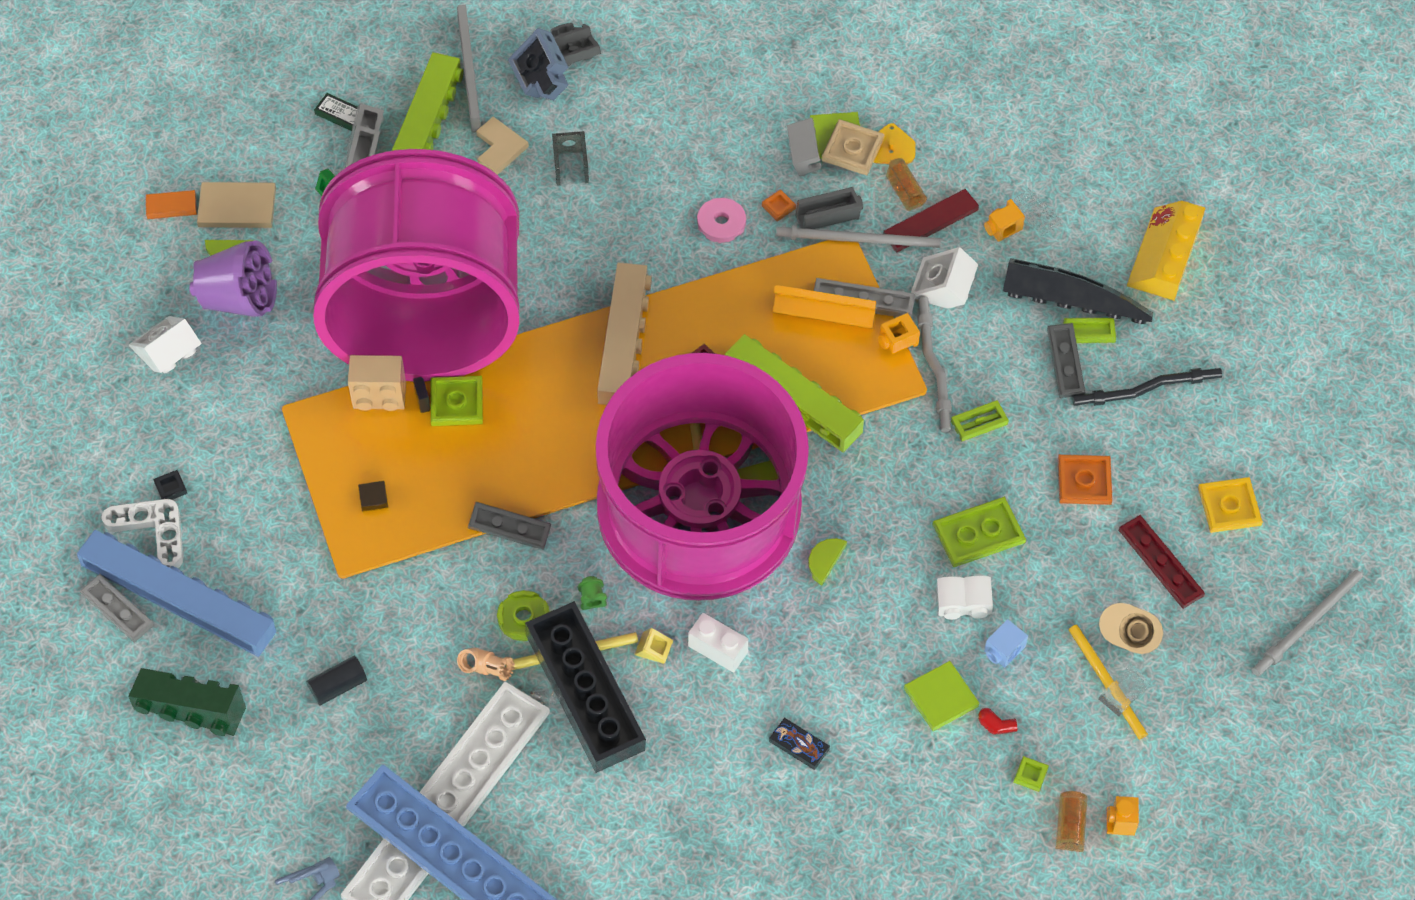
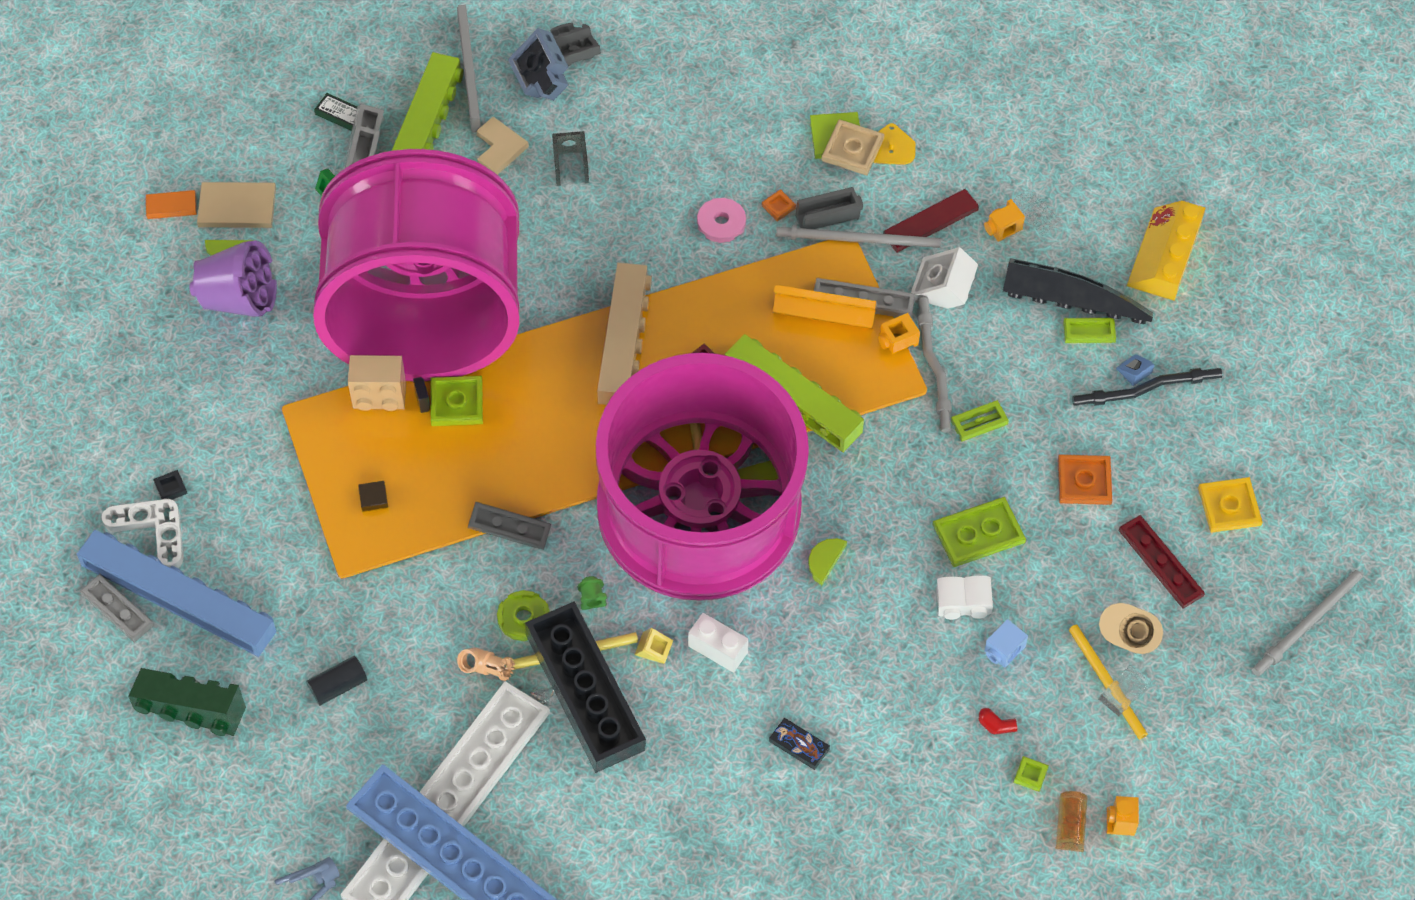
(166, 344): white slope -> none
(803, 146): light grey hinge -> none
(905, 184): clear orange brick -> none
(941, 695): lime tile -> none
(1066, 360): dark grey tile -> none
(1136, 369): none -> medium blue slope

